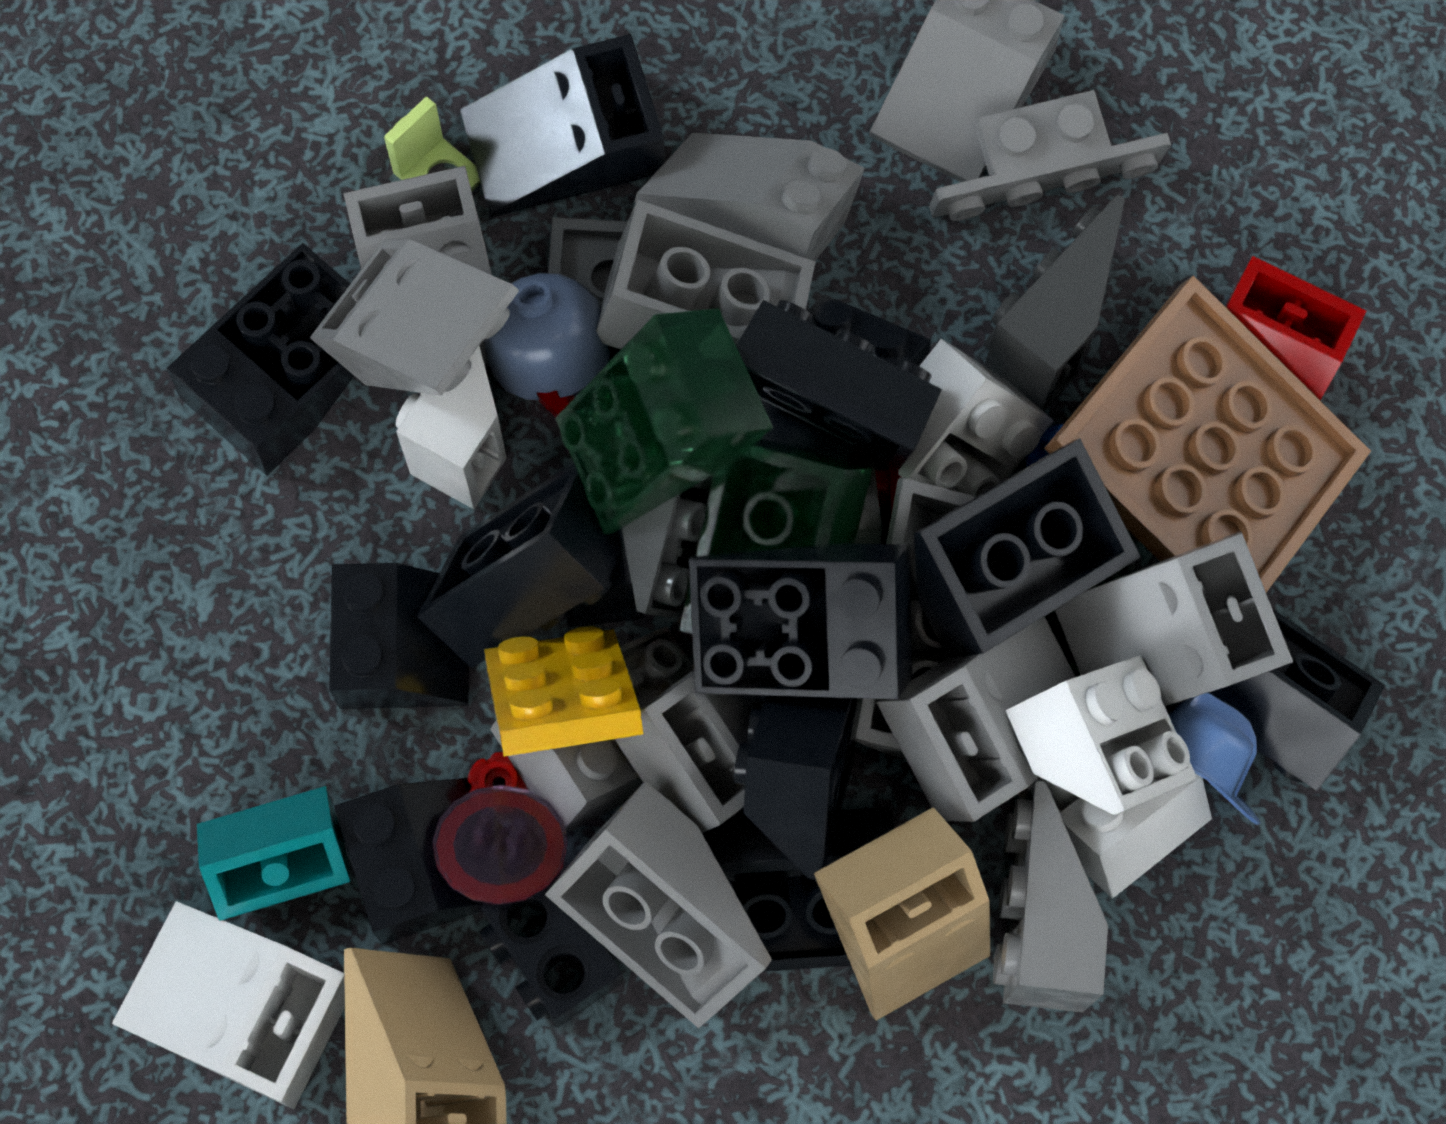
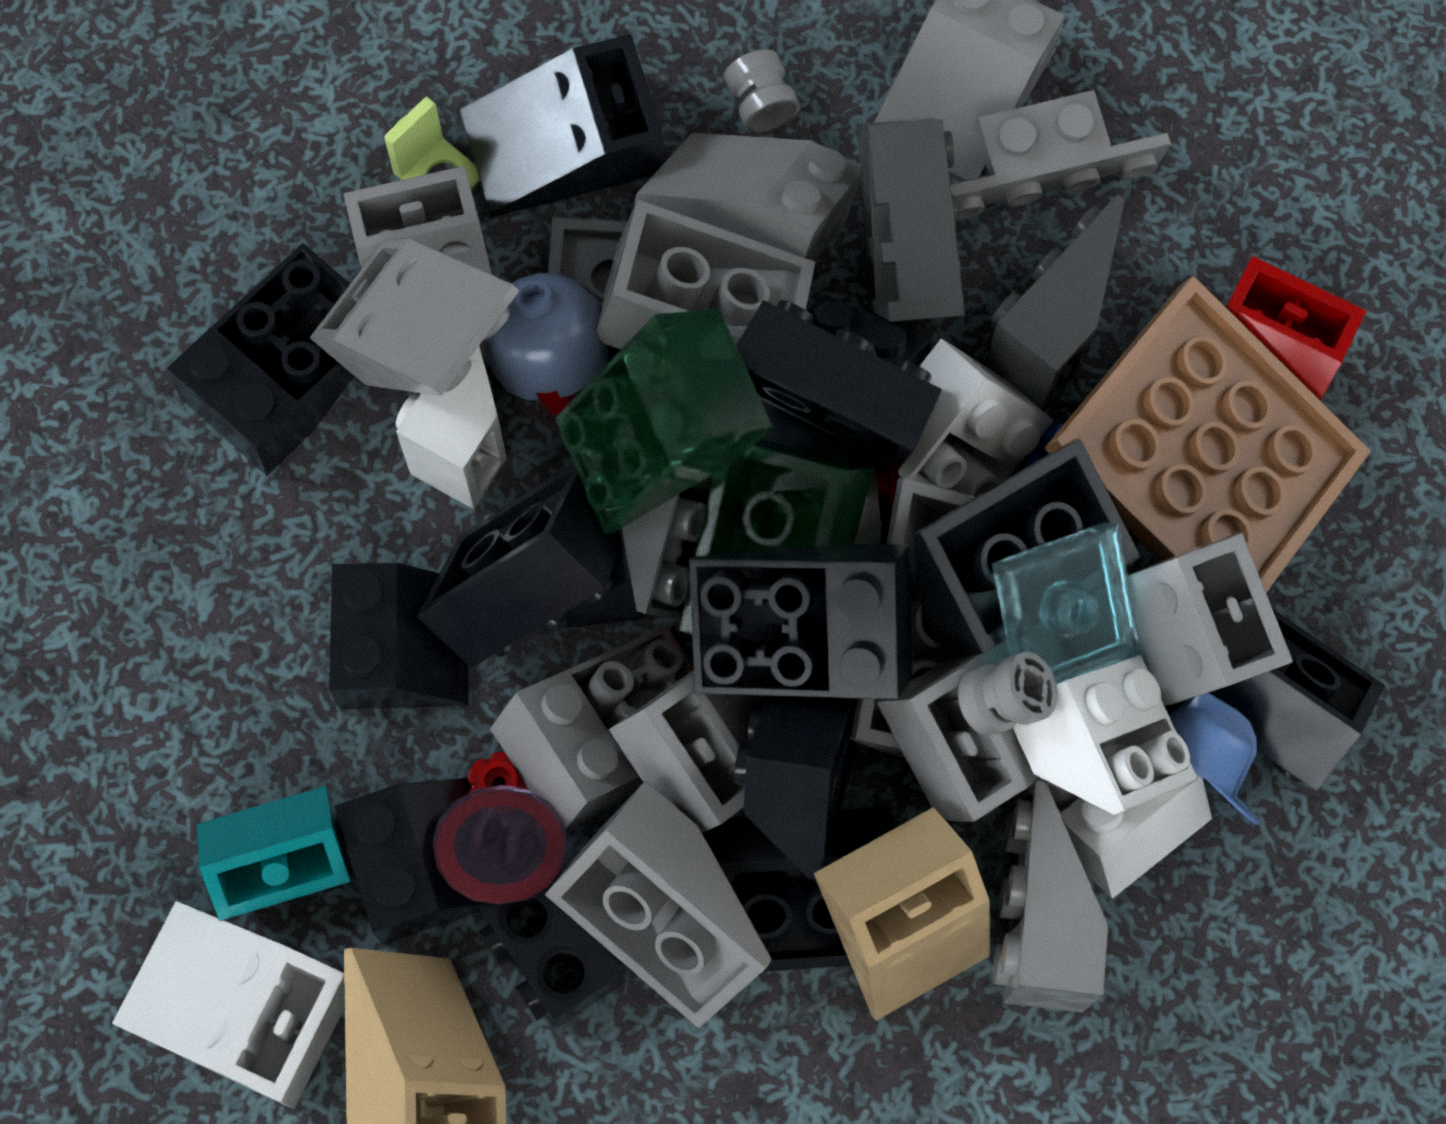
(561, 691): yellow plate -> none
(760, 87): none -> light grey wheel
(909, 220): none -> dark grey wedge
(1007, 693): none -> light grey wheel
(1070, 602): none -> clear light blue plate

